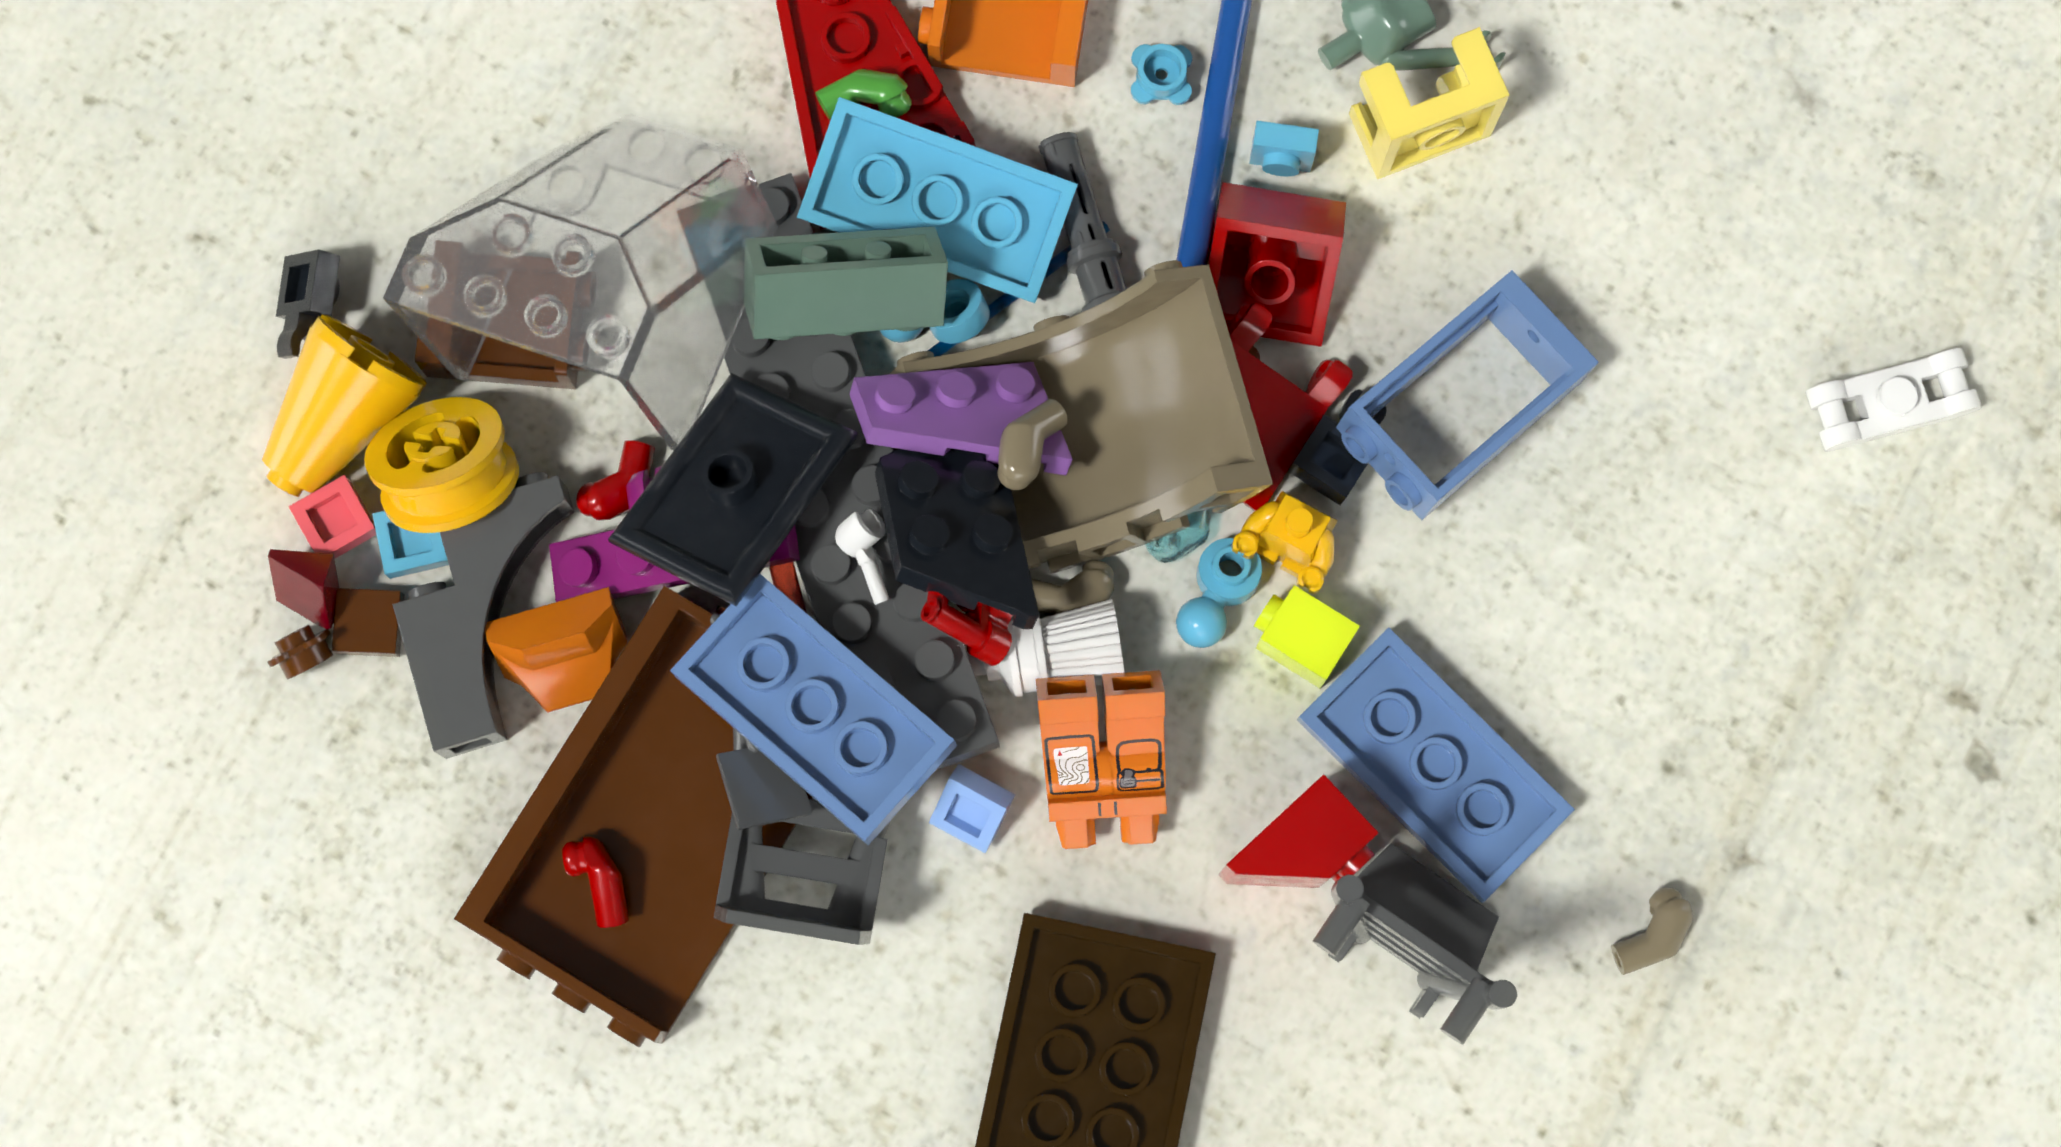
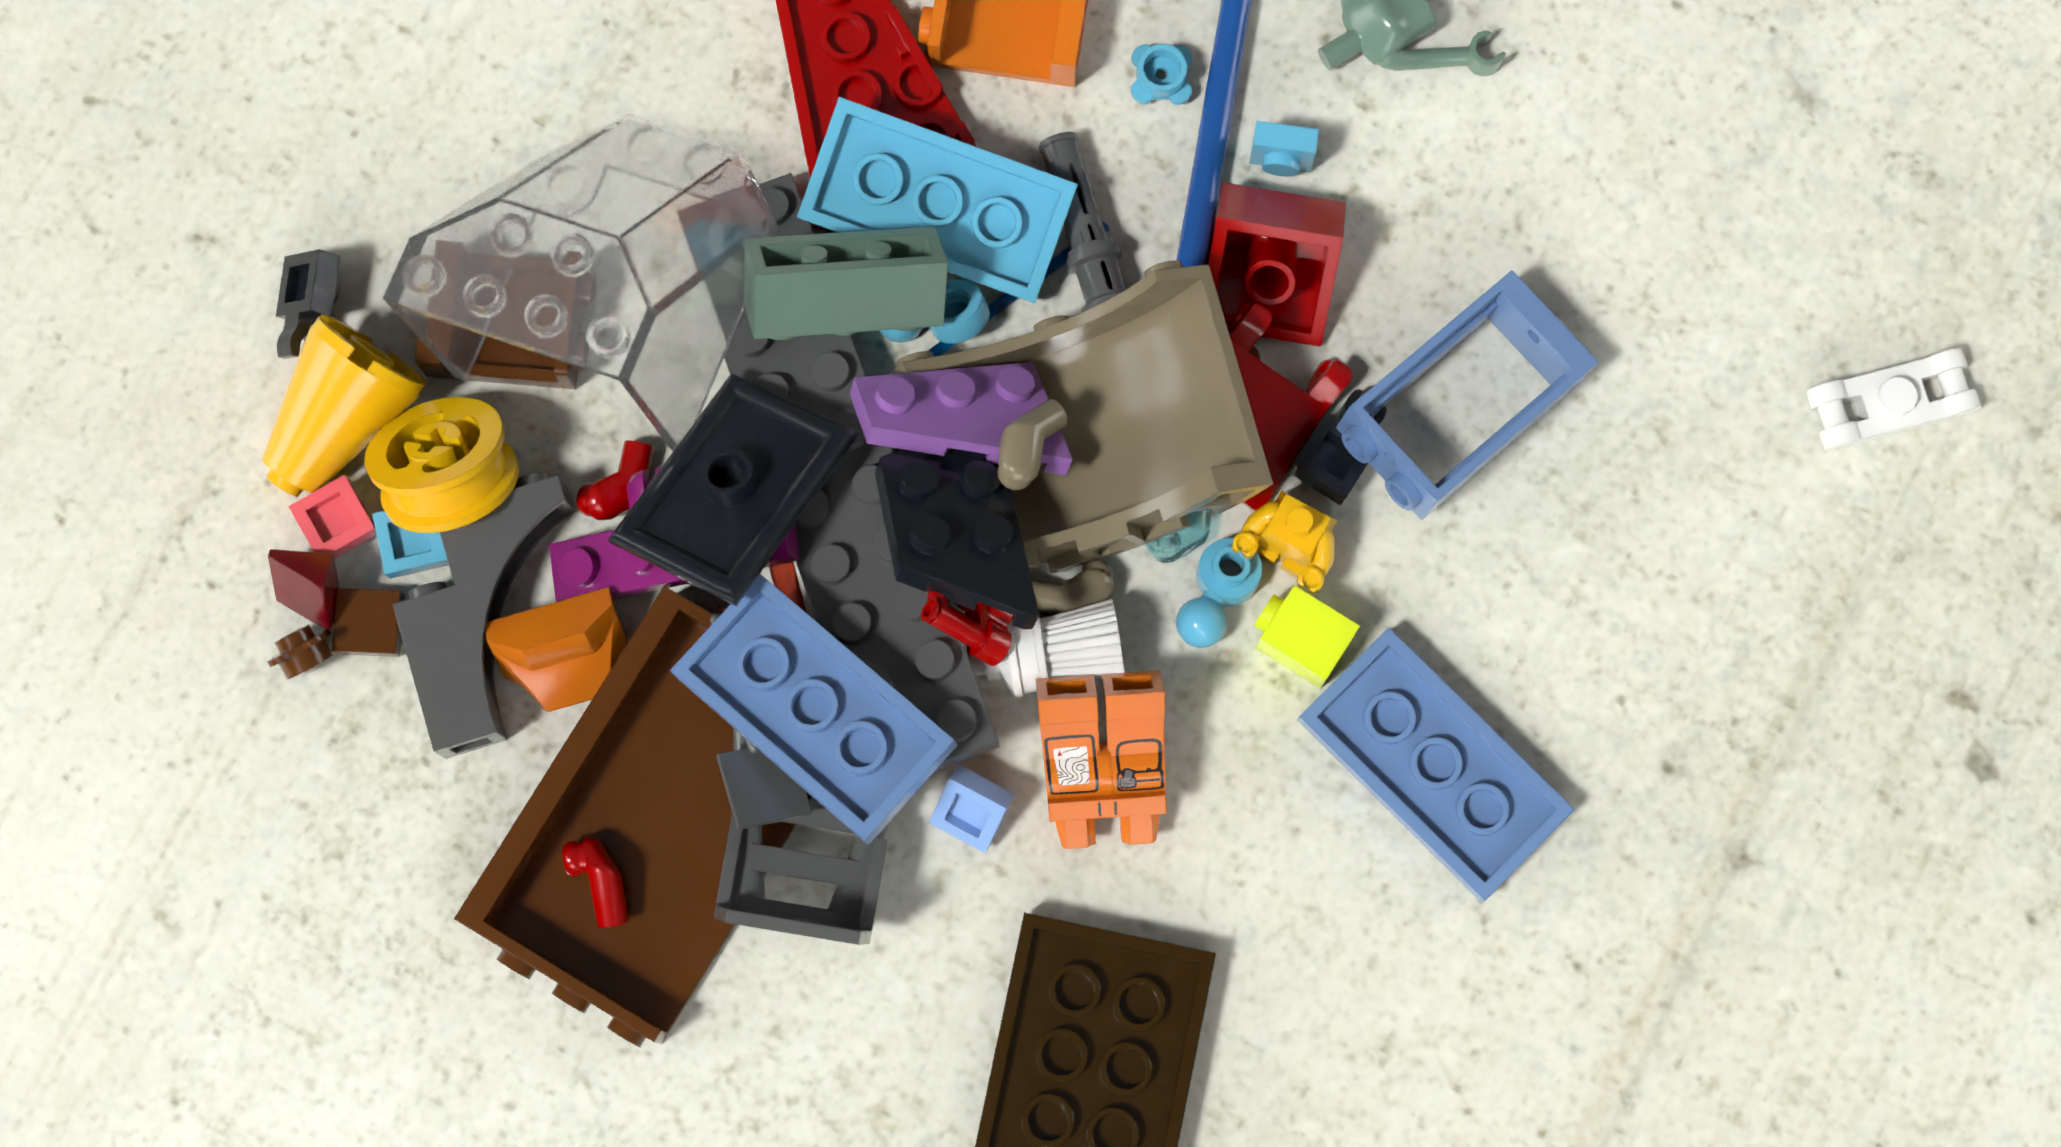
(856, 538): white hand -> none
(867, 86): bright green arm -> none
(1306, 844): red slope -> none
(1424, 926): dark grey hand -> none
(1463, 113): light yellow panel -> none
(1663, 936): dark tan arm -> none

